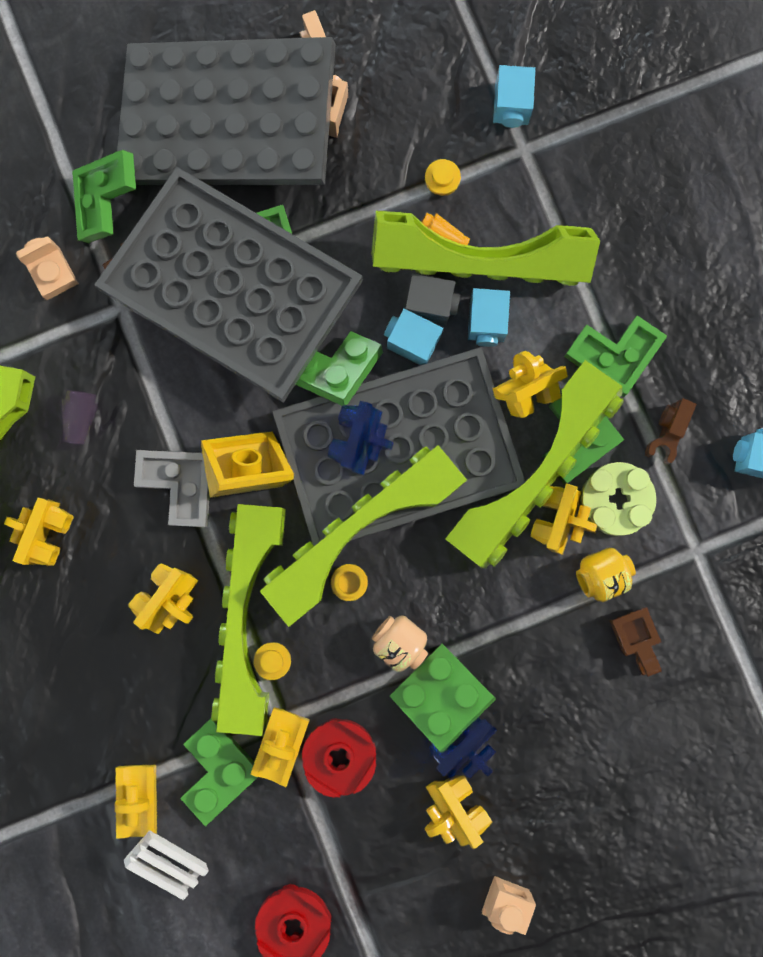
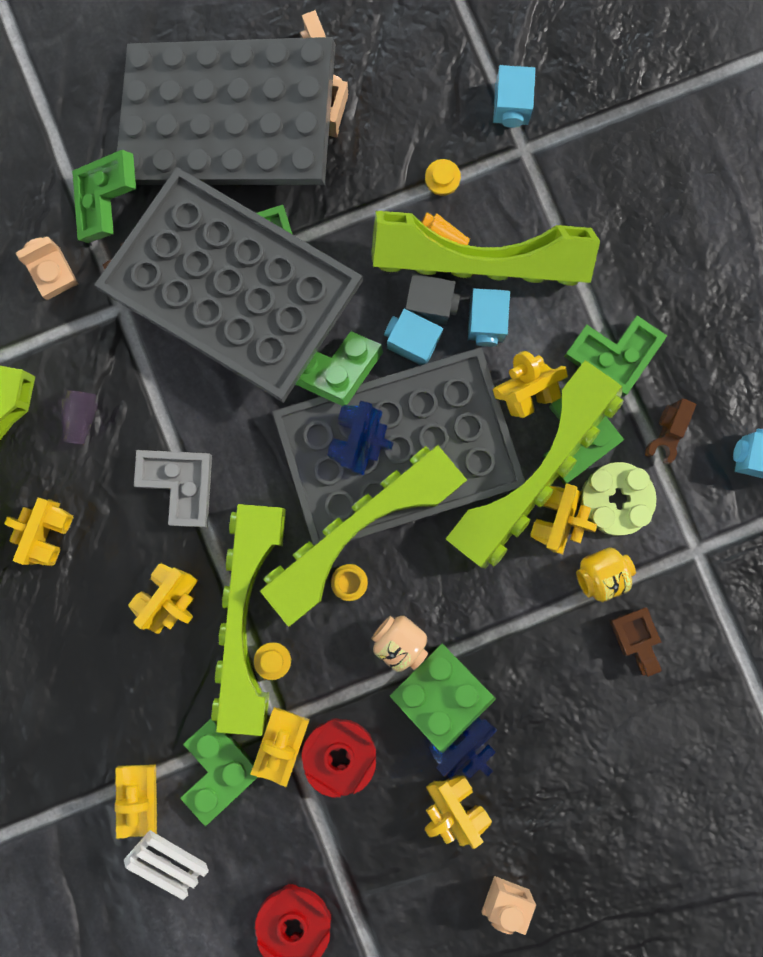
(244, 464): yellow slope -> none

